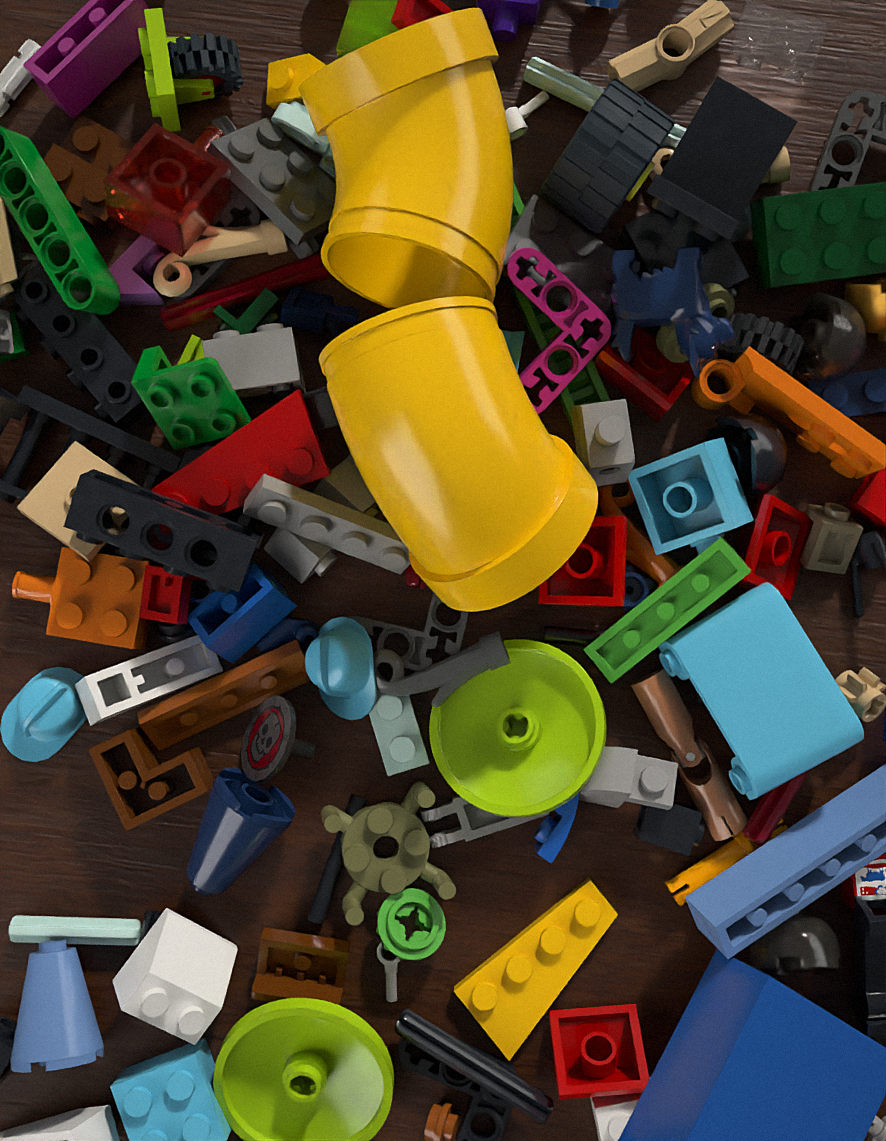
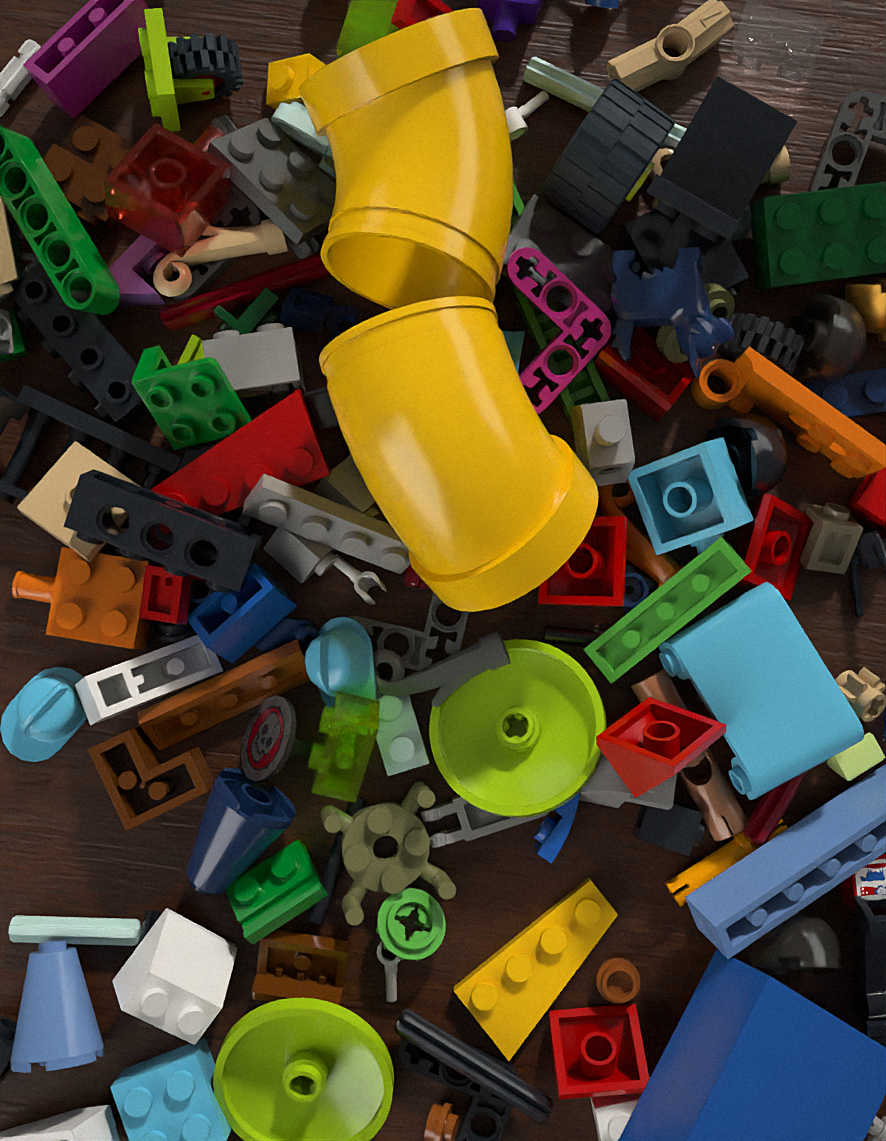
(275, 891): none -> green plate
(346, 746): none -> clear neon green brick
(362, 581): none -> white hand
(618, 980): none -> dark orange plate
(656, 743): none -> red slope
(857, 758): none -> yellowish green slope

